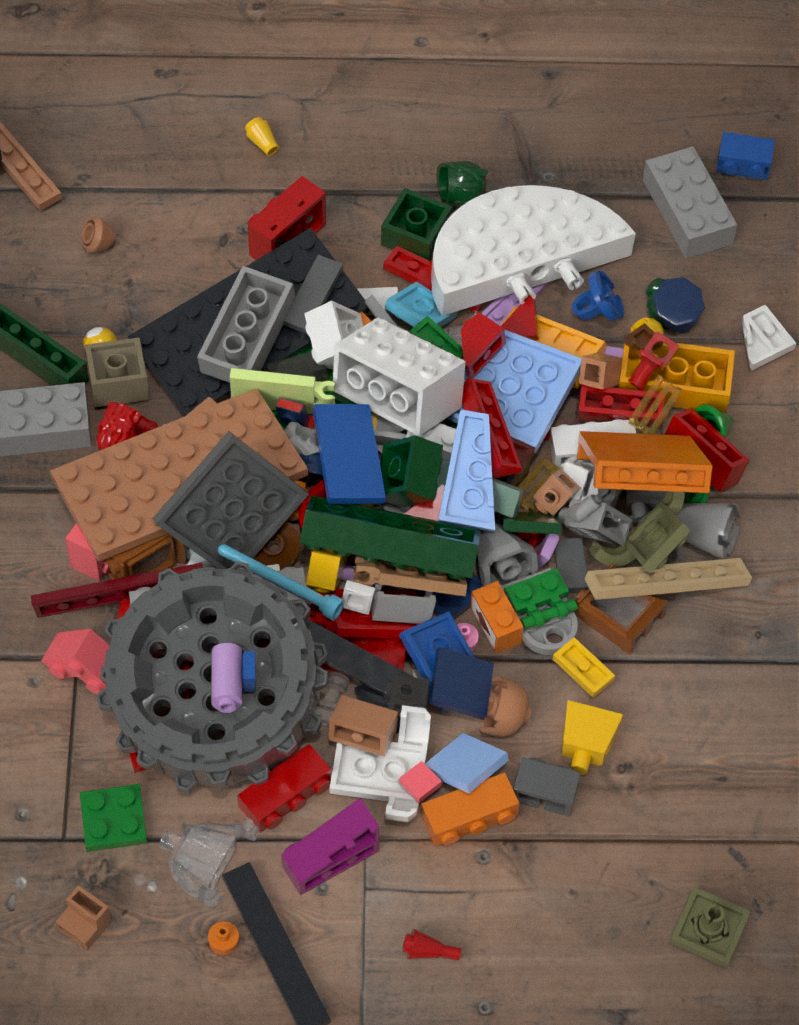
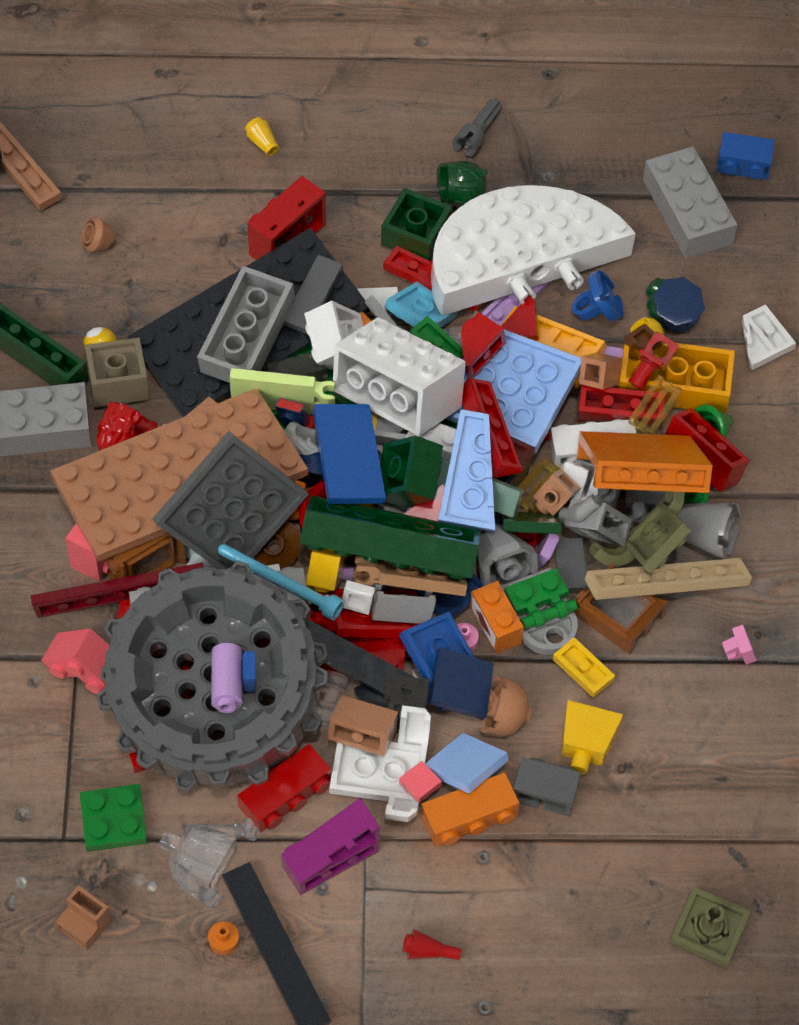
(472, 135): none -> dark grey piece
(739, 646): none -> bright pink tile

